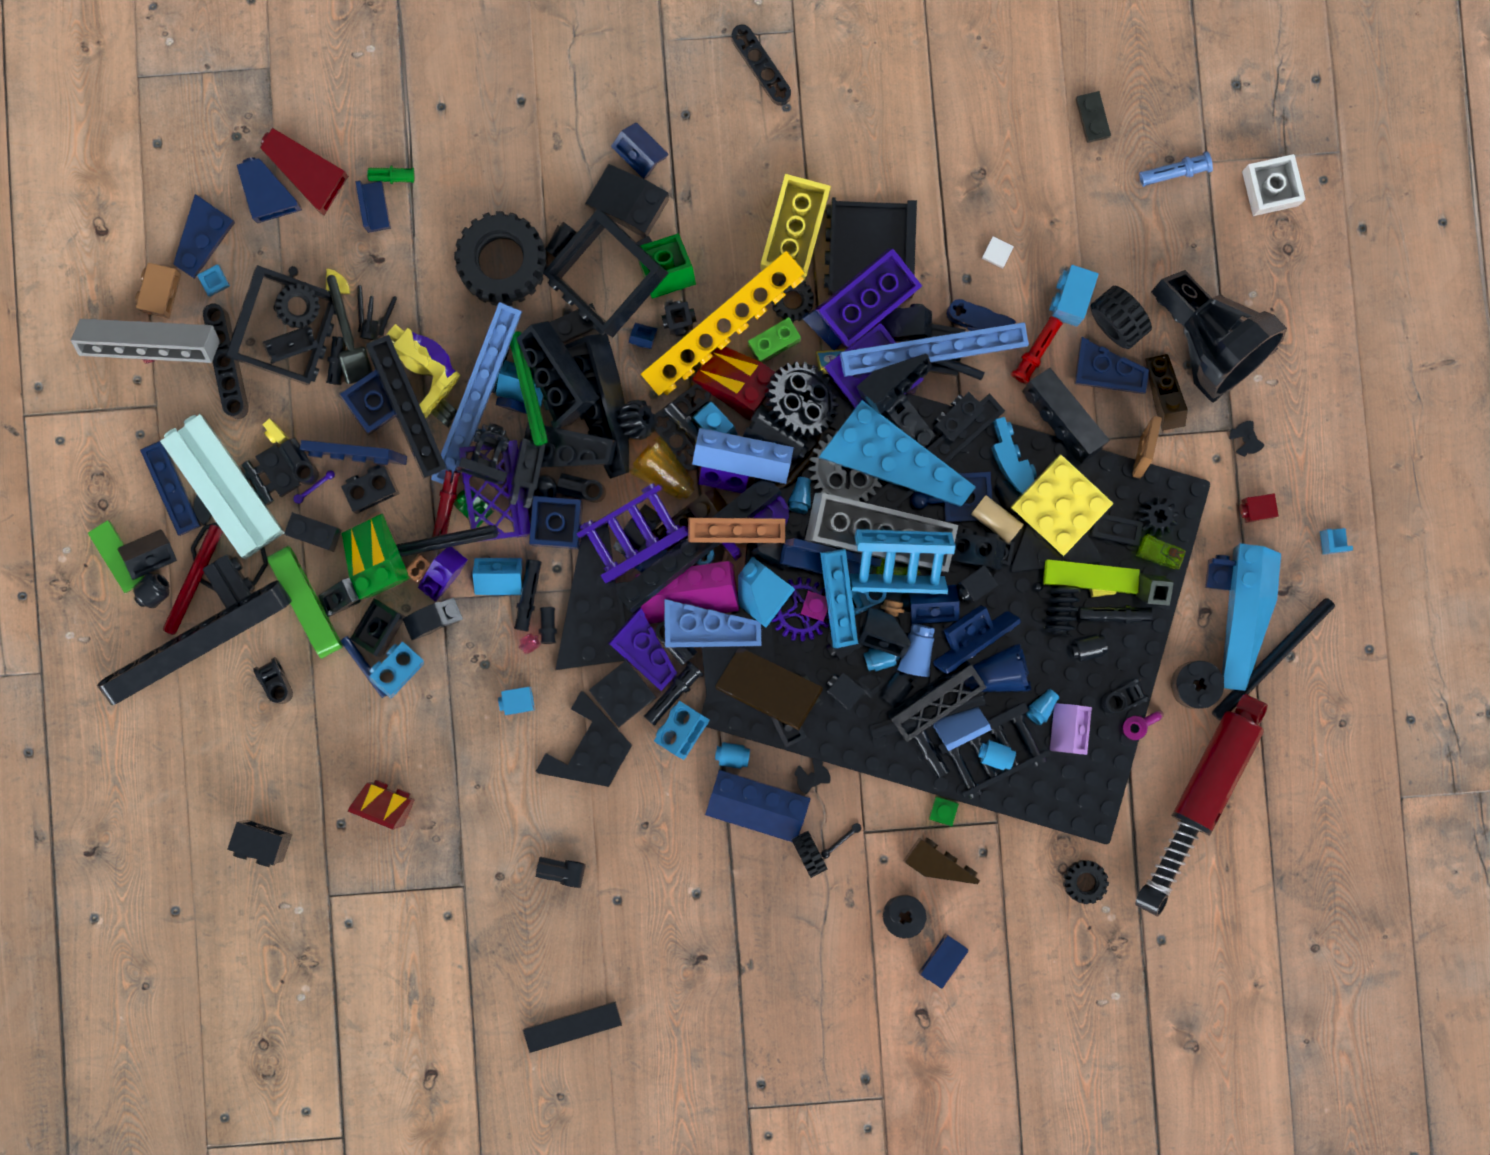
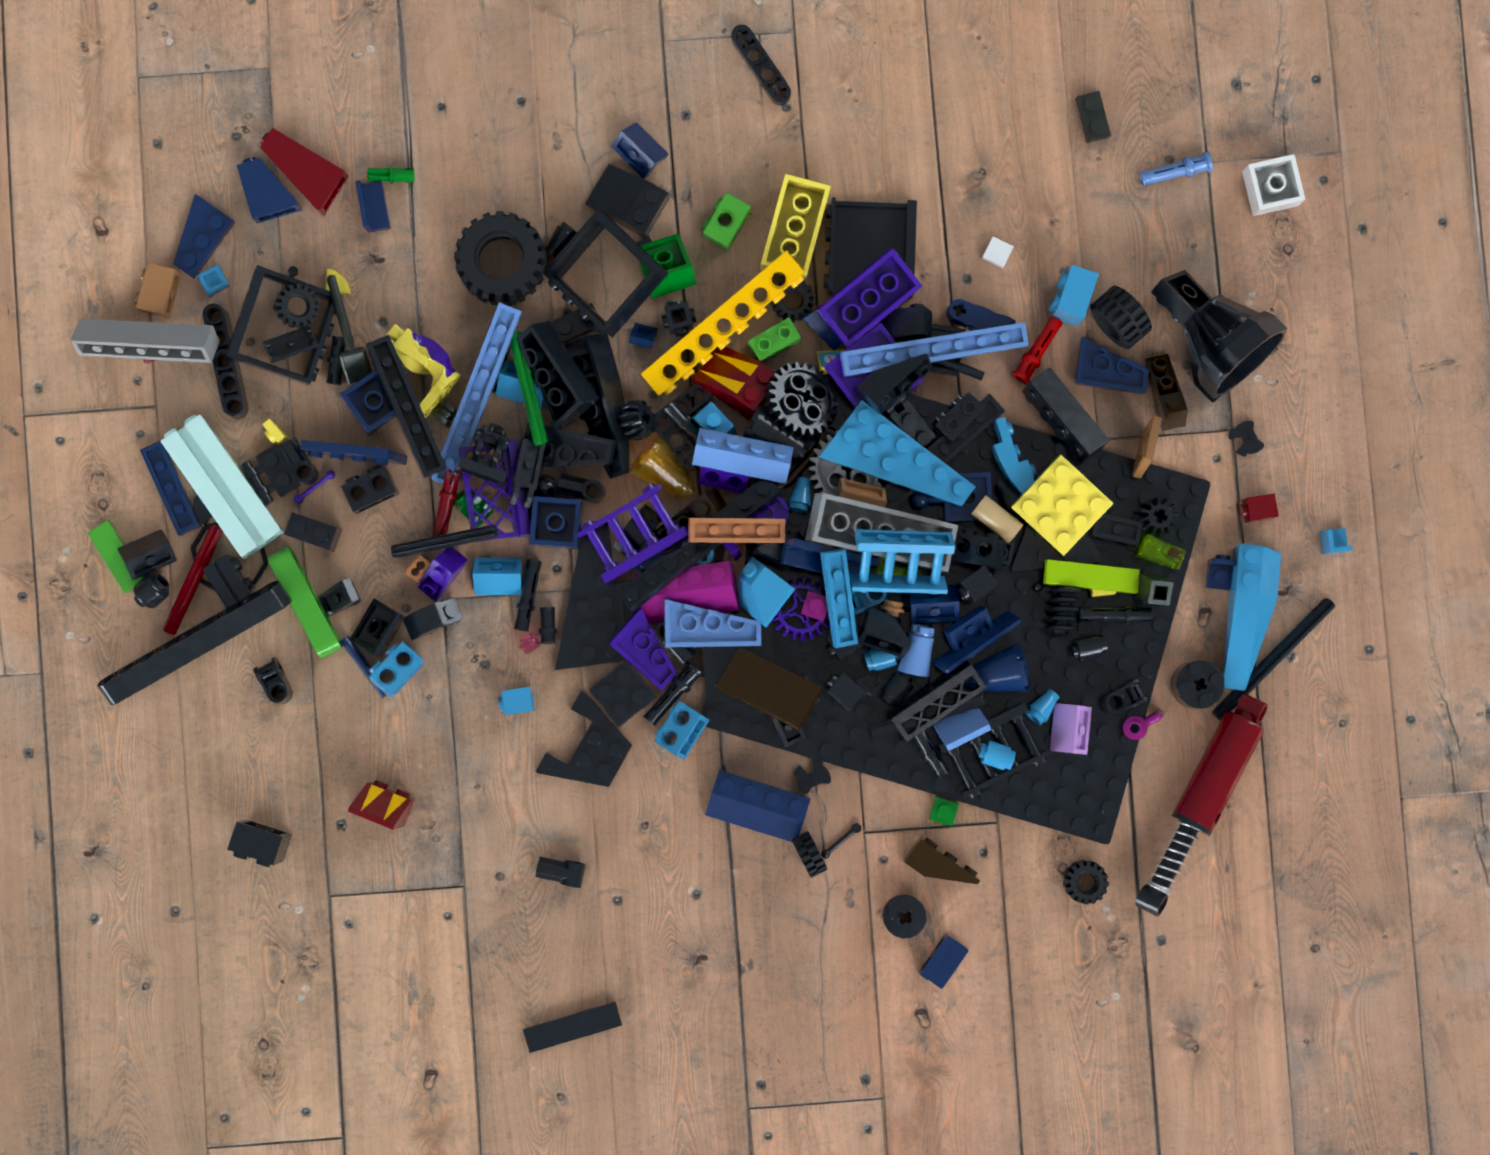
(369, 328): black plant -> none
(373, 558): green slope -> none
(511, 404): dark blue tile -> none
(725, 235): none -> bright green brick
(732, 755): dark azure brick -> none
(862, 492): none -> medium nougat tile

